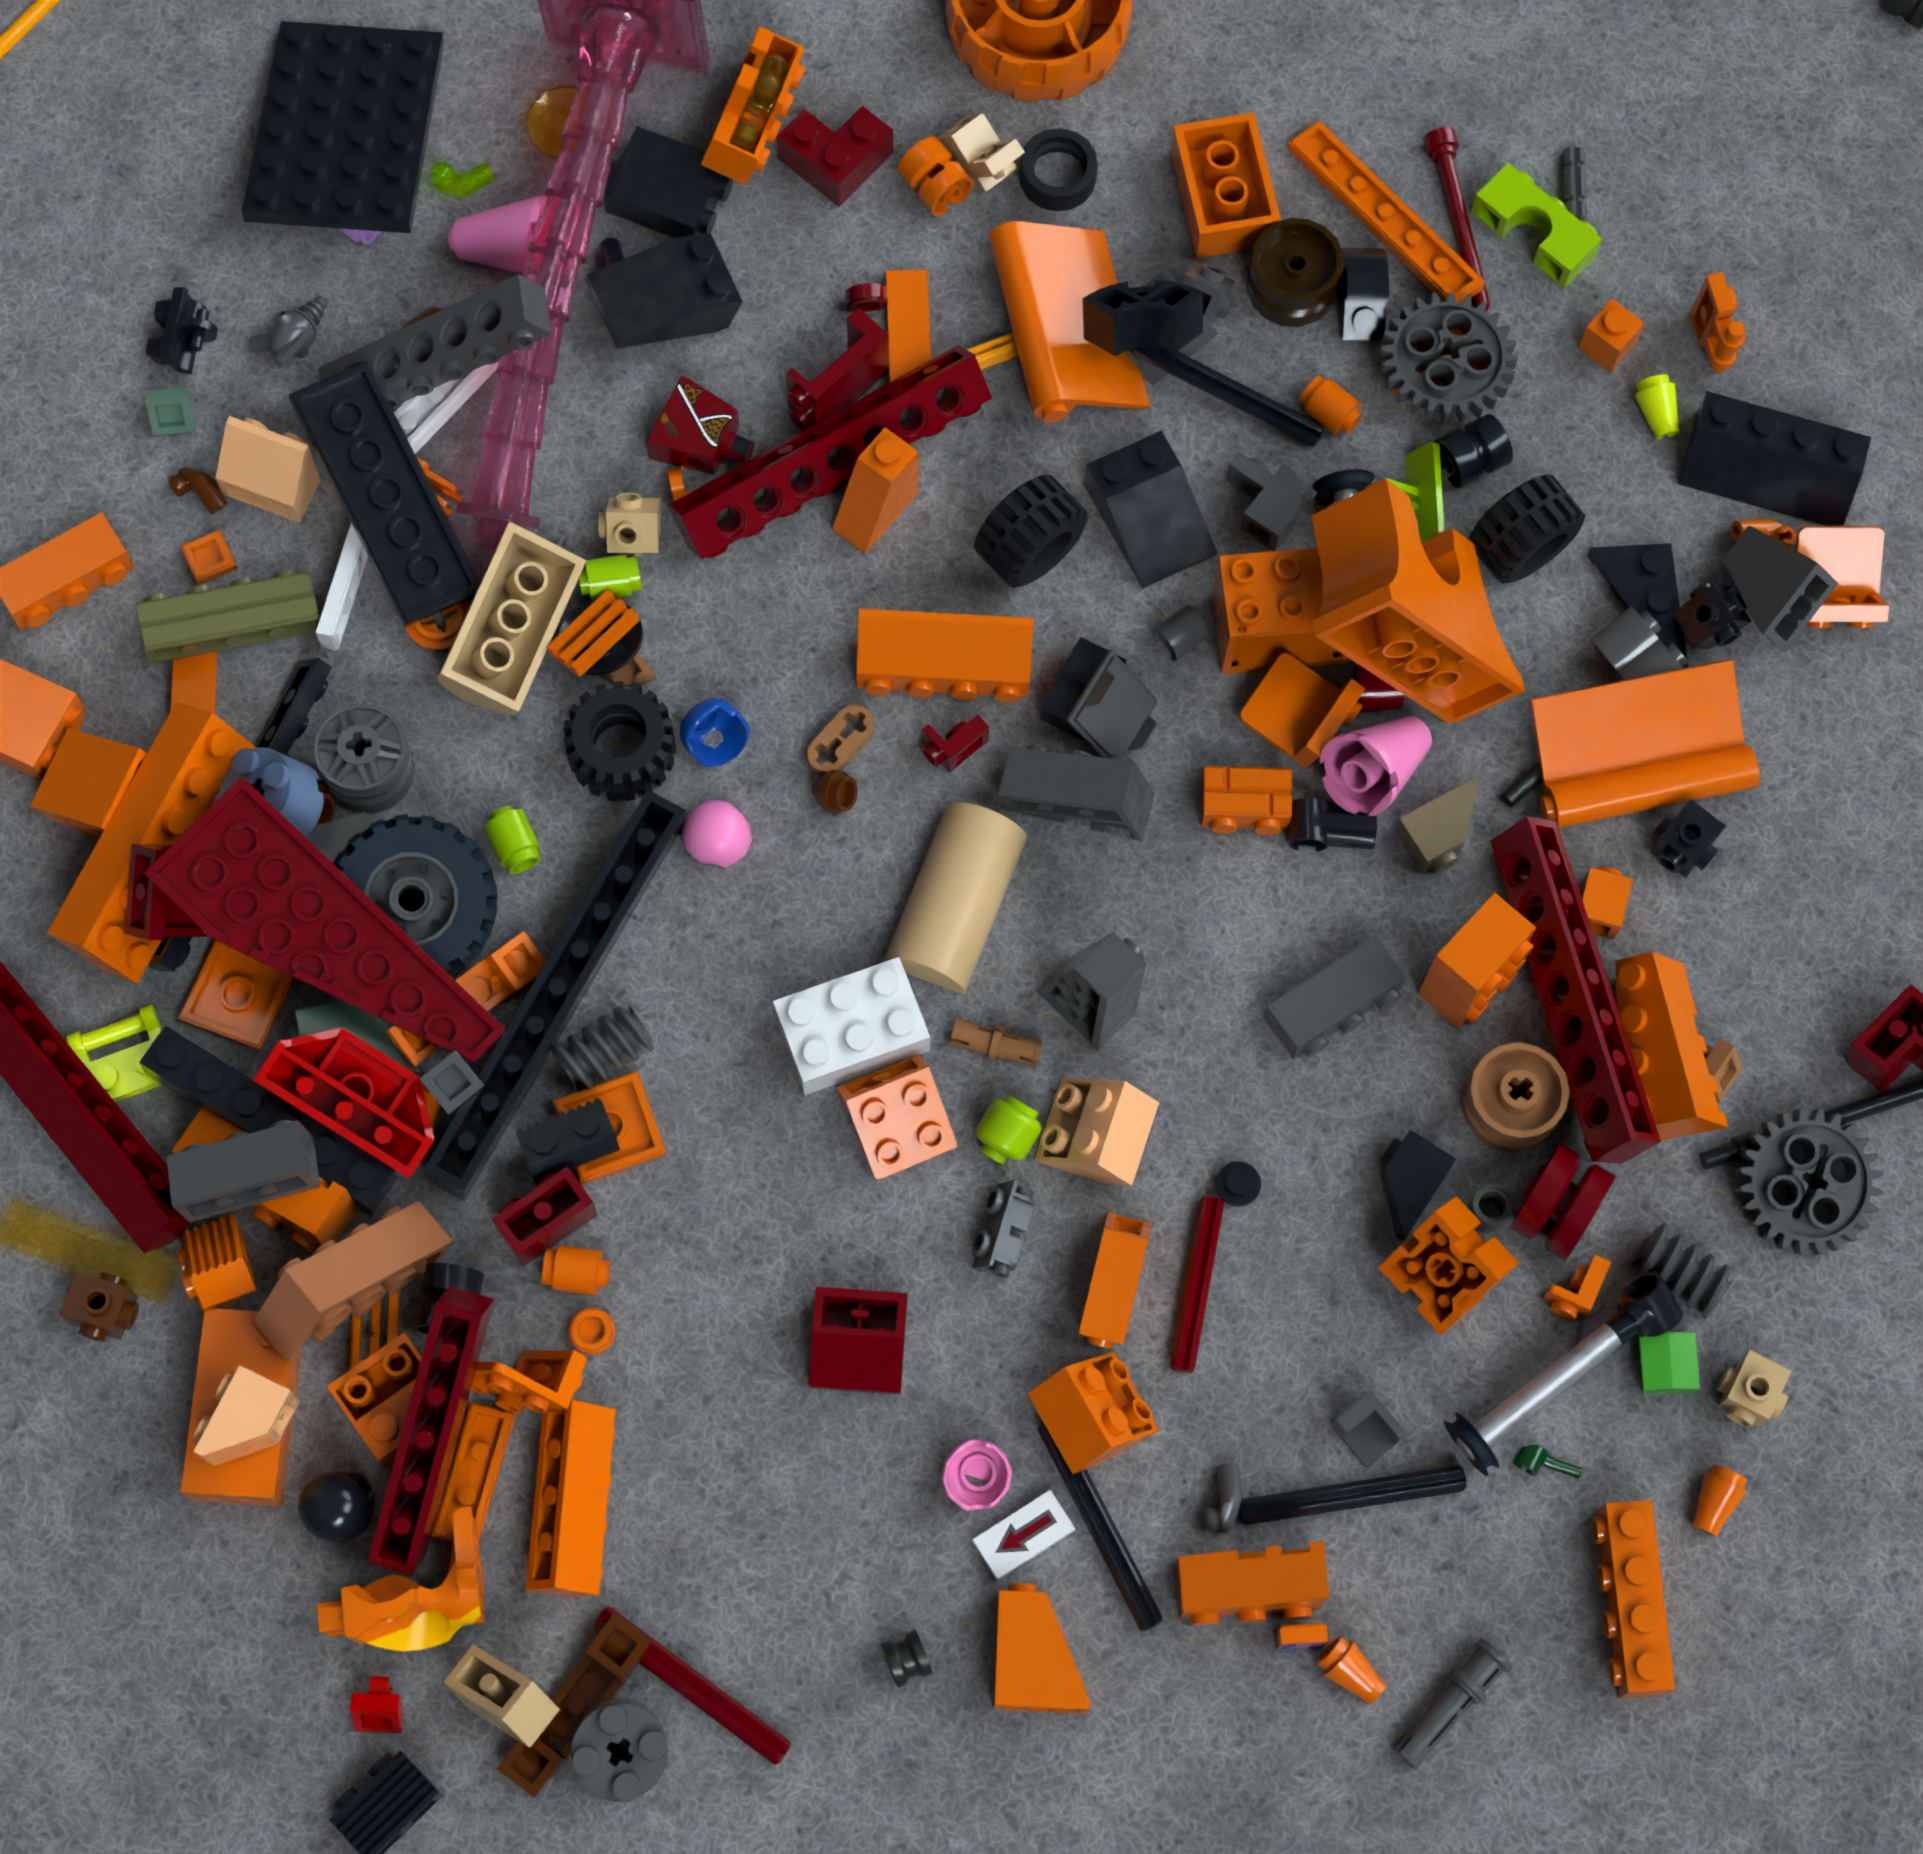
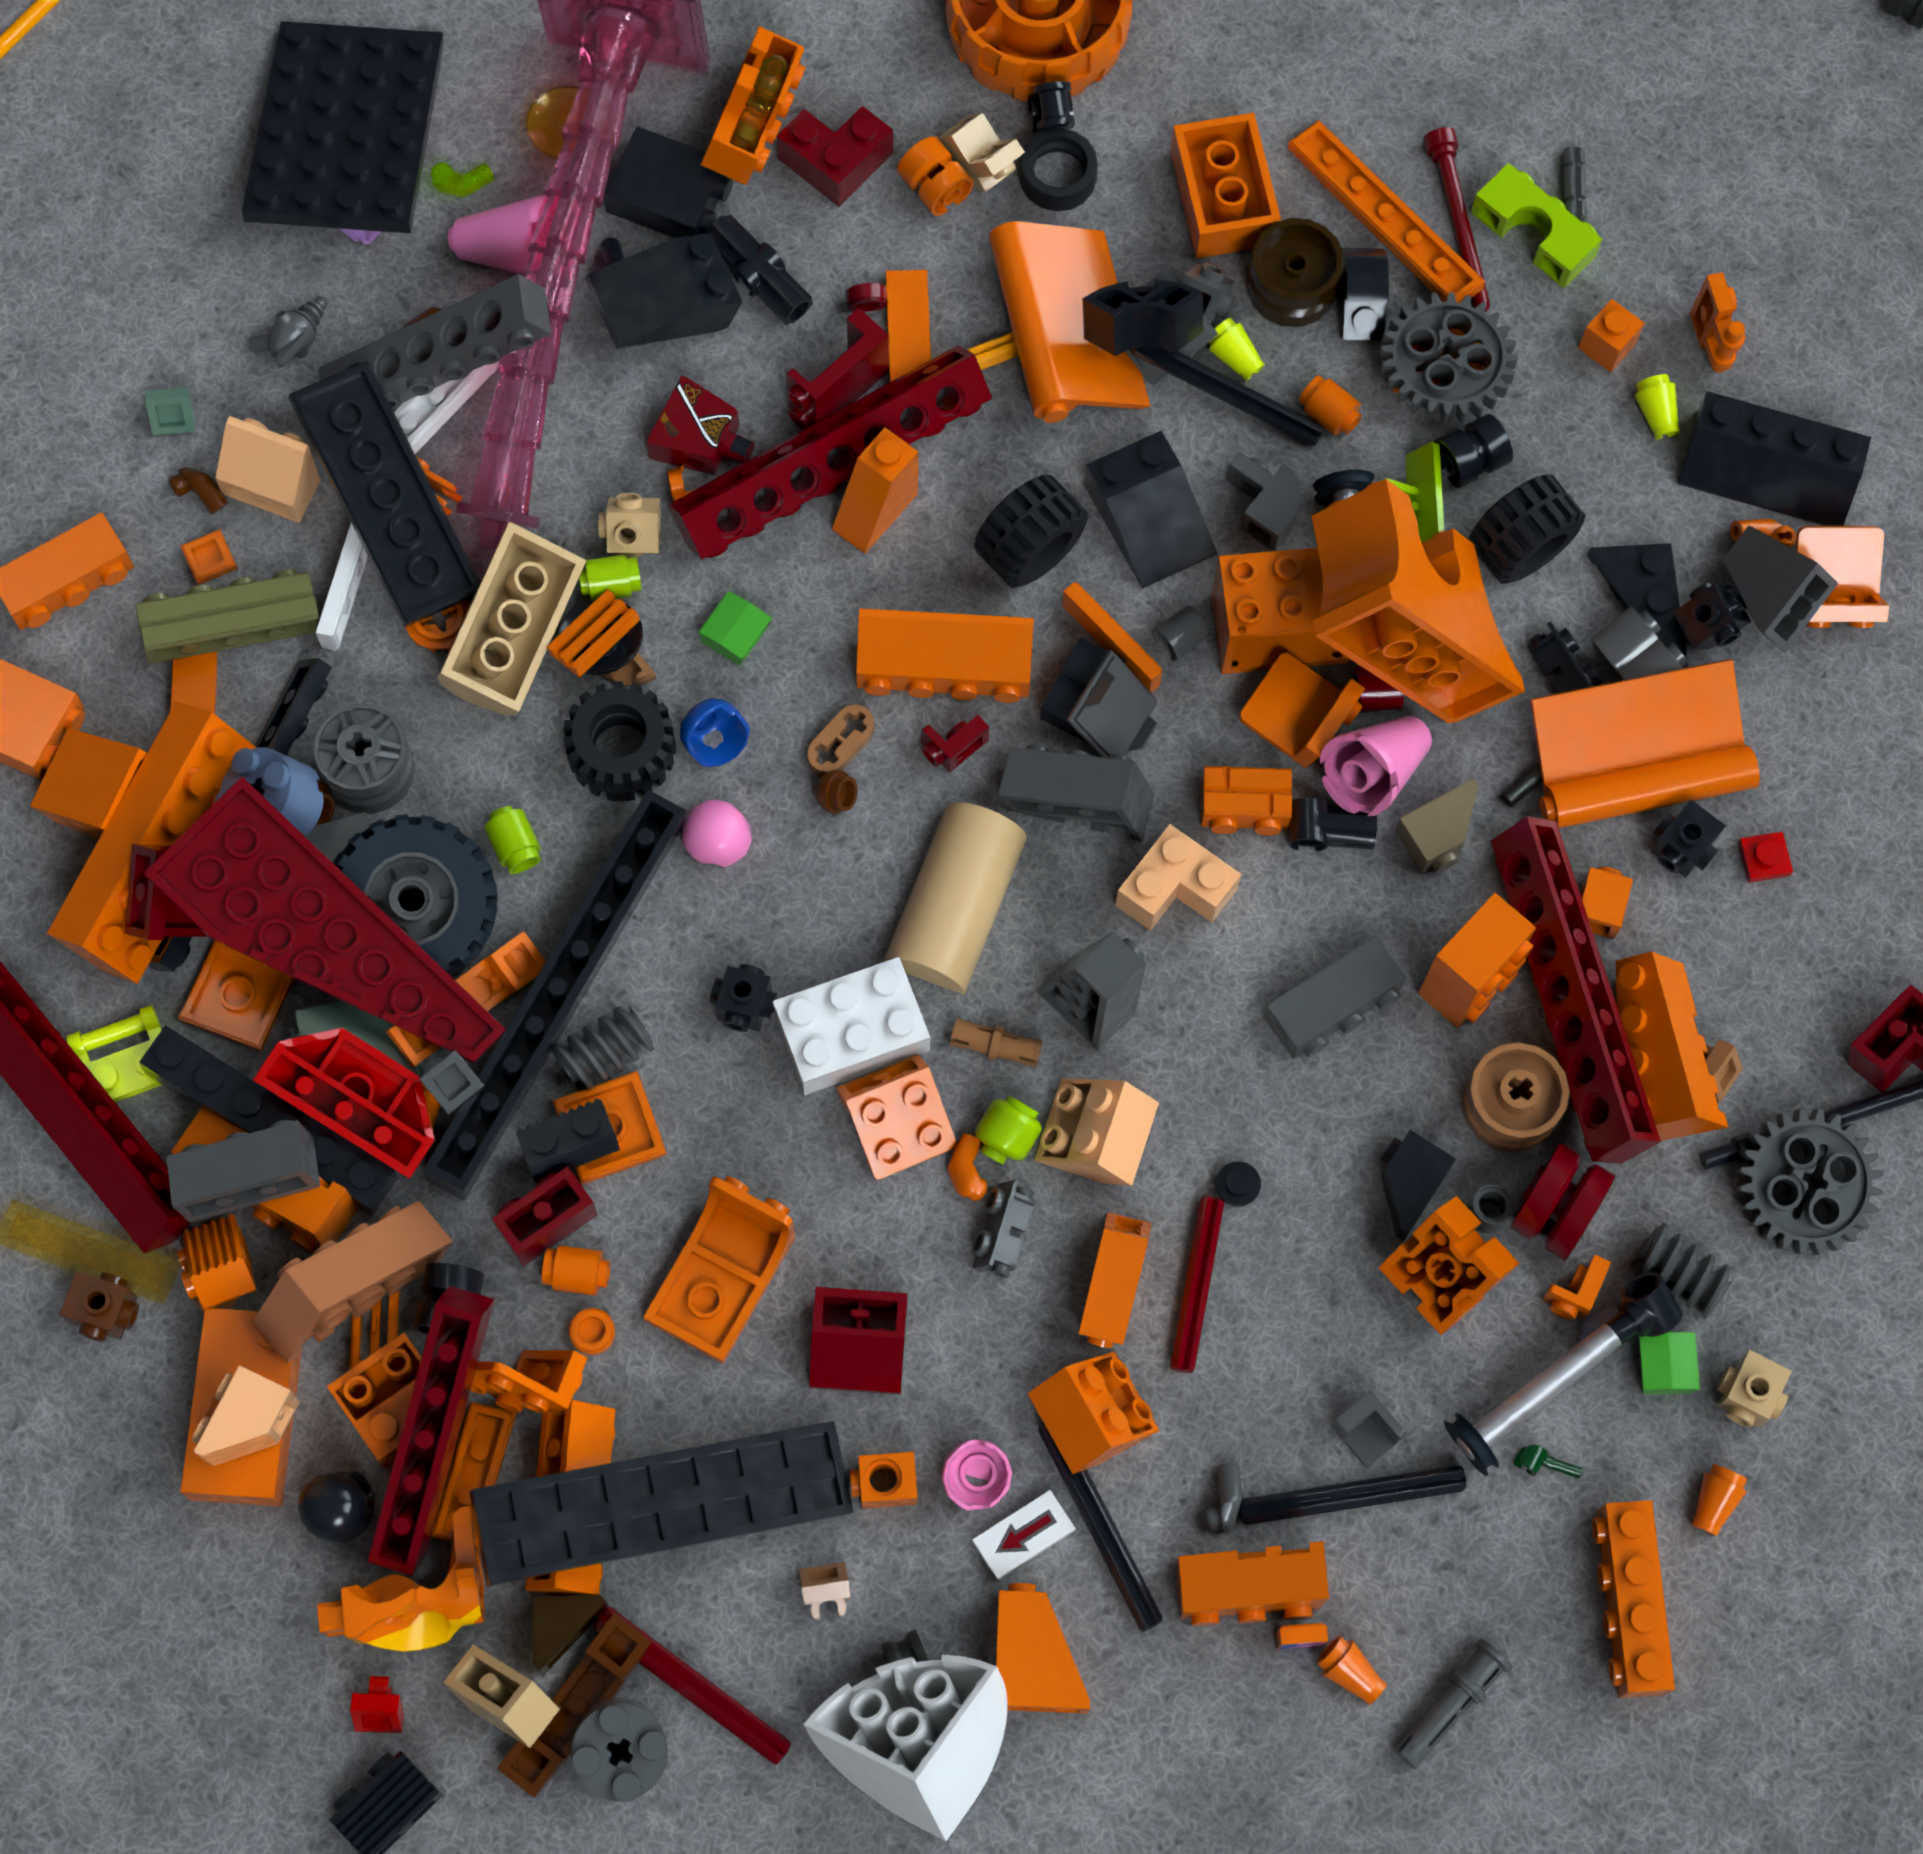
(184, 332): black hips -> none
(559, 1624): none -> dark brown slope
(659, 1502): none -> black plate
(723, 1269): none -> orange bracket
(734, 627): none -> bright green piece
(745, 1012): none -> black brick
(760, 270): none -> black piece
(825, 1584): none -> tile
(900, 1465): none -> orange brick
(917, 1736): none -> white brick
(962, 1170): none -> orange arm
(1051, 106): none -> black piece
(1111, 635): none -> orange tile
(1178, 870): none -> light nougat brick
(1236, 349): none -> neon yellow cone
(1558, 651): none -> black hinge
(1765, 857): none -> red plate

